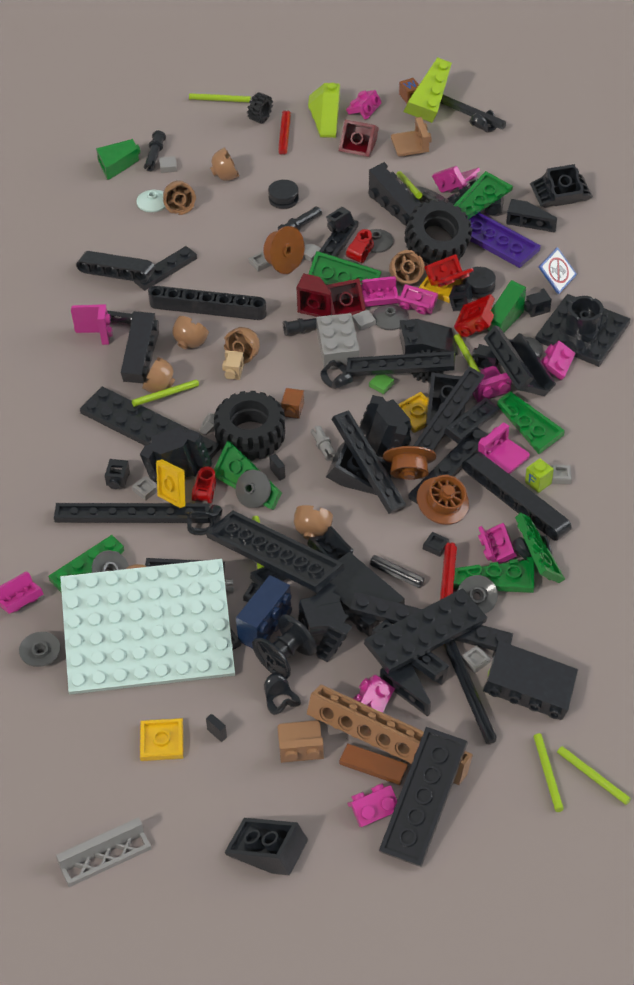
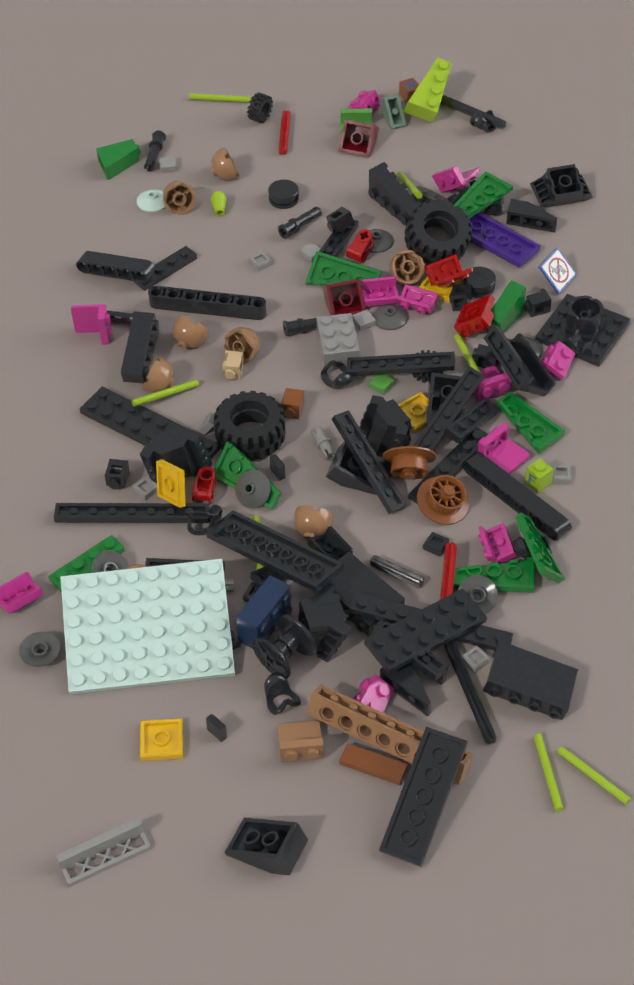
(218, 202): none -> lime cone
(284, 249): dark orange piece -> none
(313, 296): dark red slope -> none
(325, 108): lime wedge -> none
(358, 115): none -> bright green panel
(373, 805): dark pink bracket -> none
(392, 111): none -> sand green slope
(414, 141): medium nougat bracket -> none
(424, 335): black slope -> none

